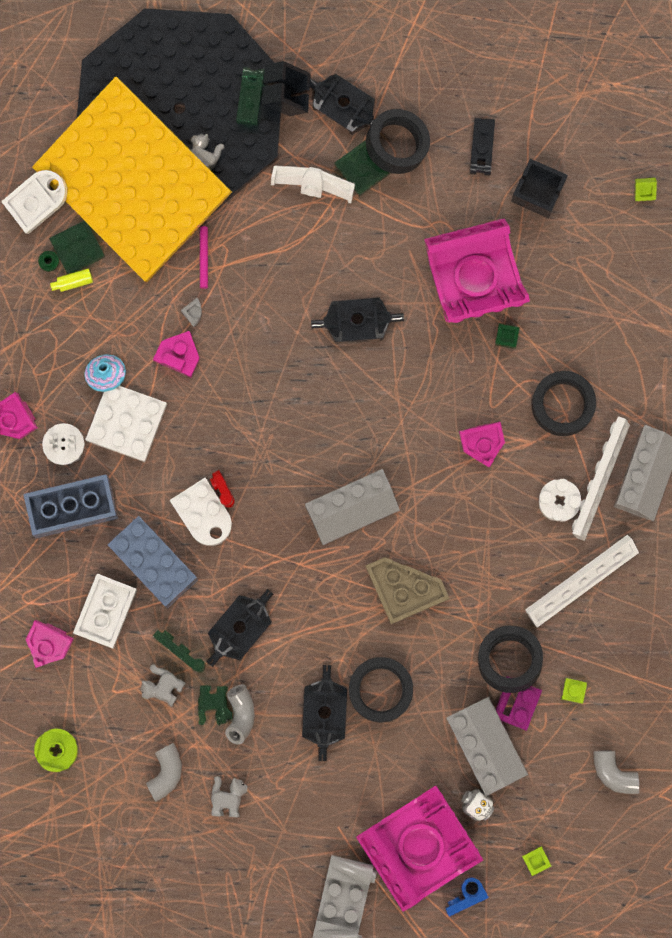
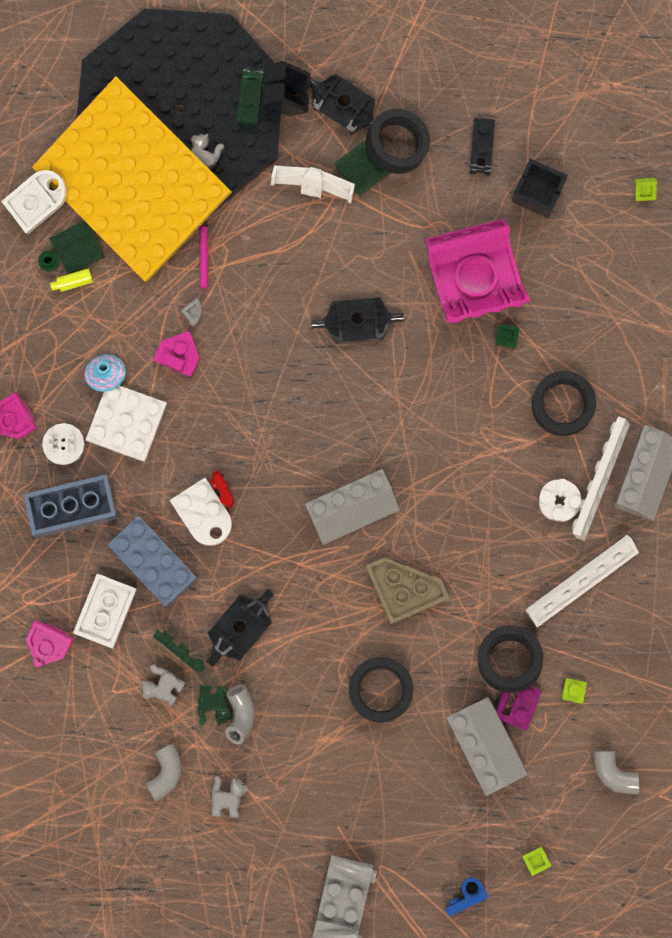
(63, 760): lime plate -> none
(329, 730): black plate -> none
(419, 848): dark pink panel -> none
(477, 805): head -> none
(483, 442): dark pink plate -> none

